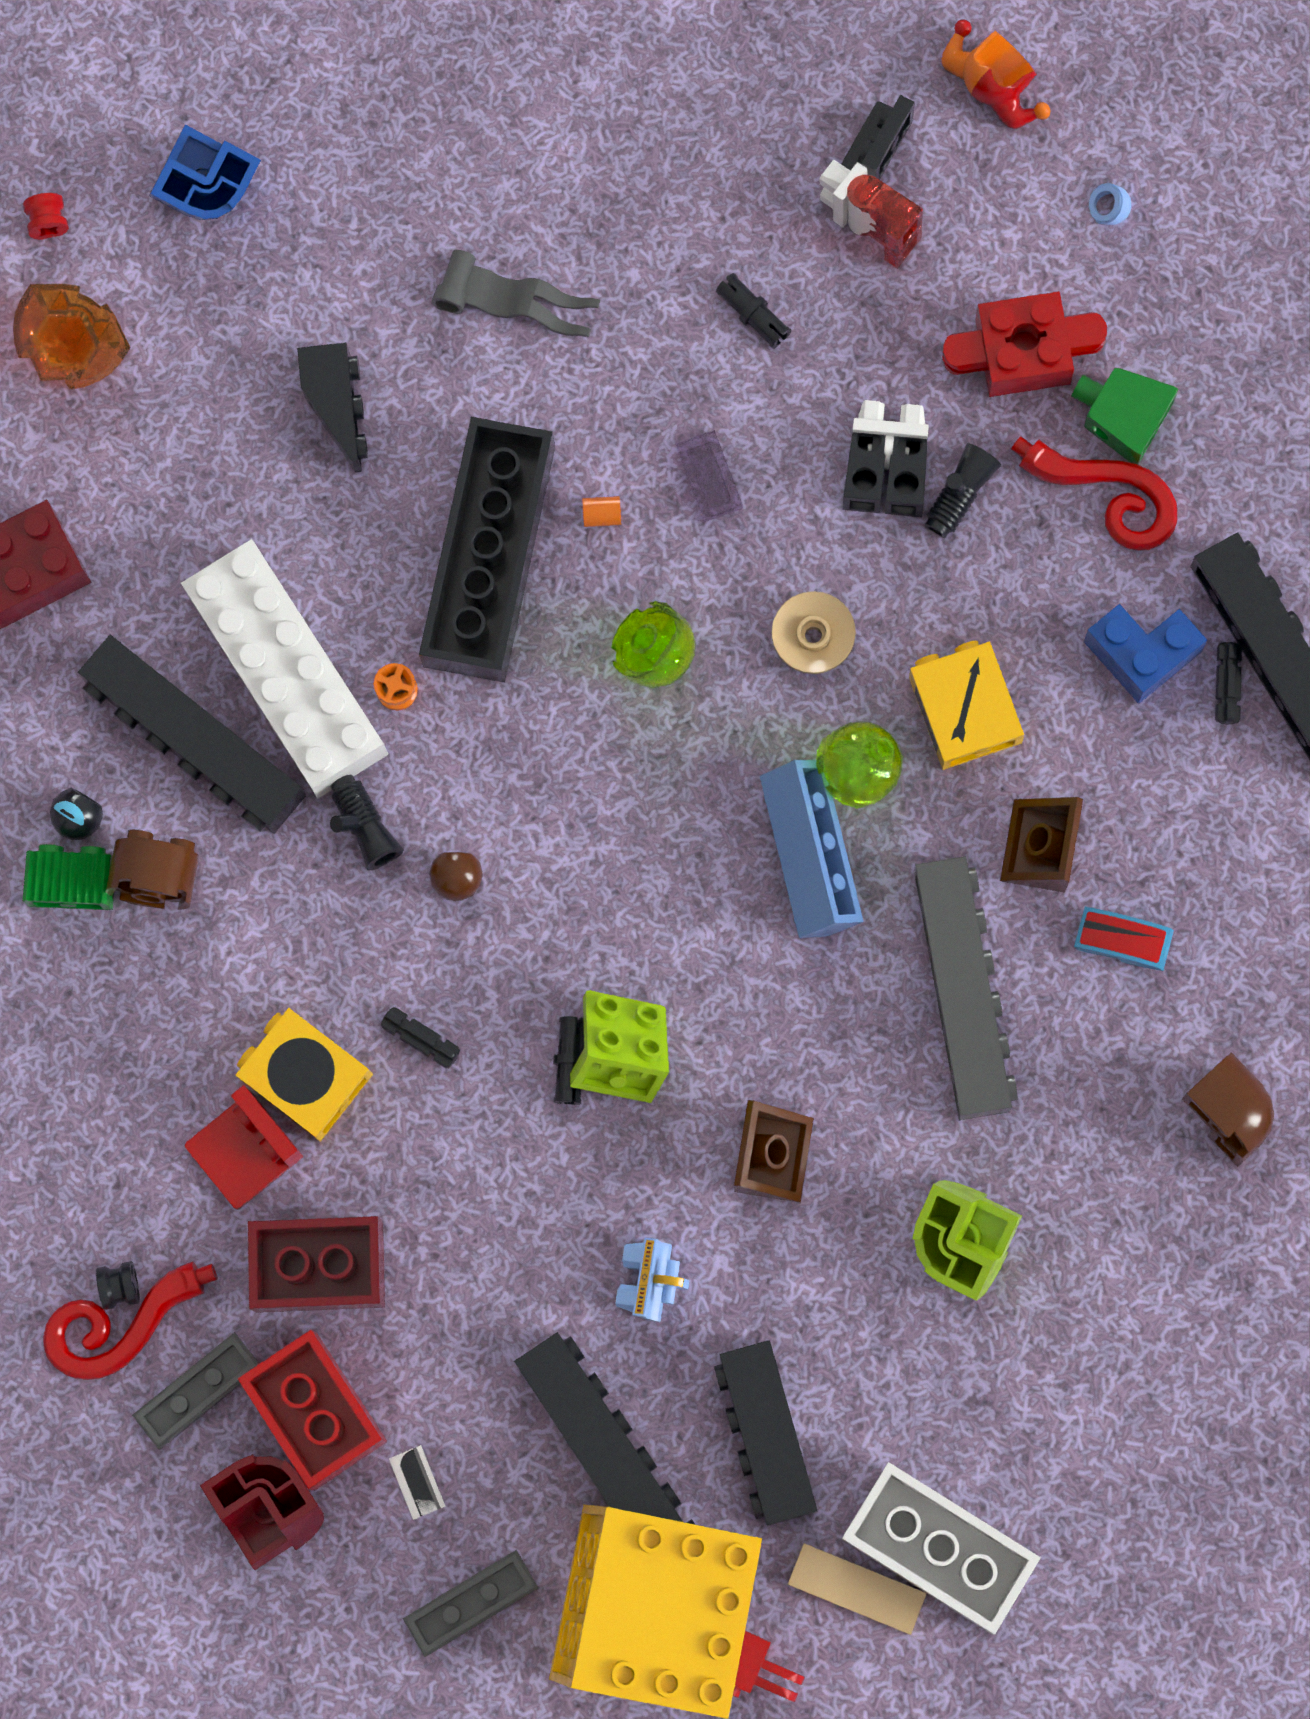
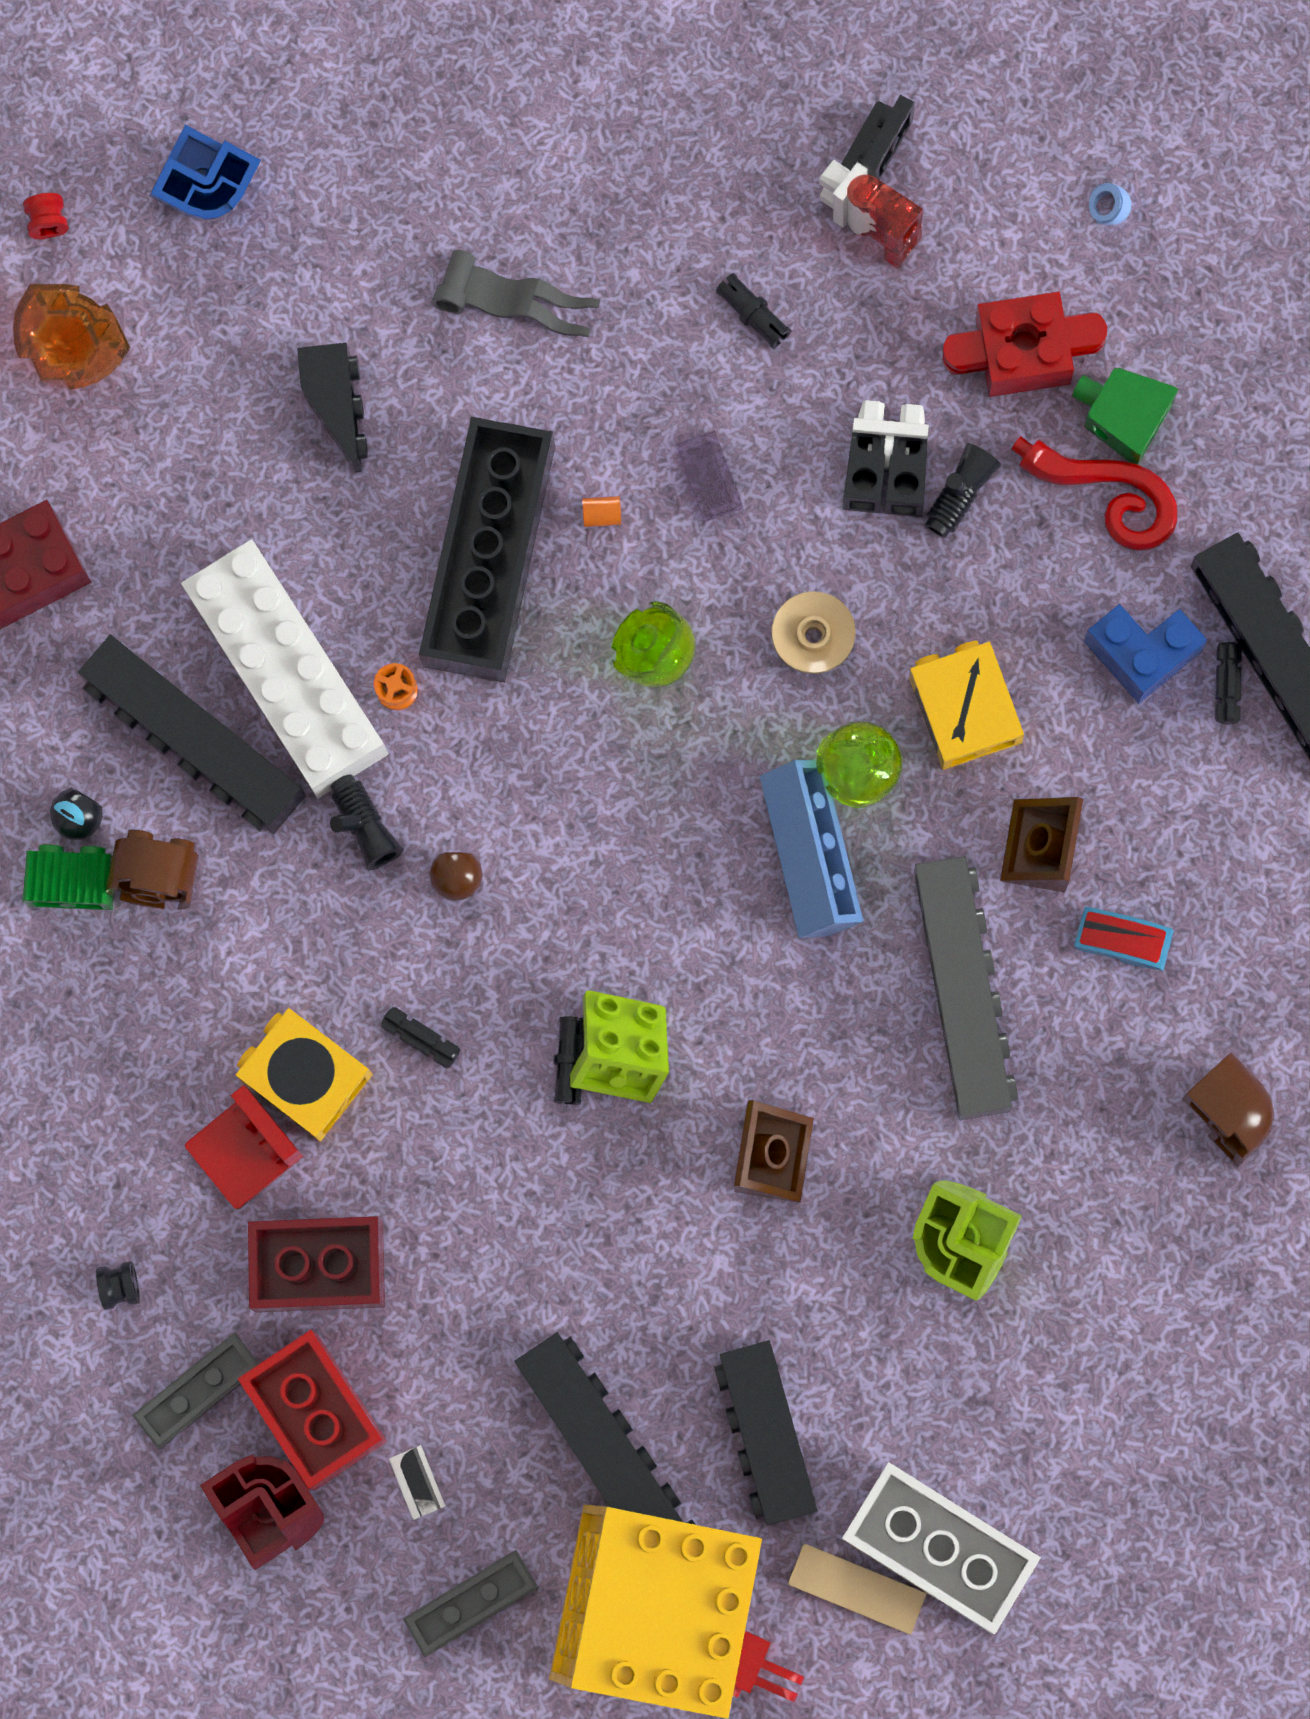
(171, 1289): red plant -> none
(656, 1279): light blue hips -> none
(994, 75): piece -> none

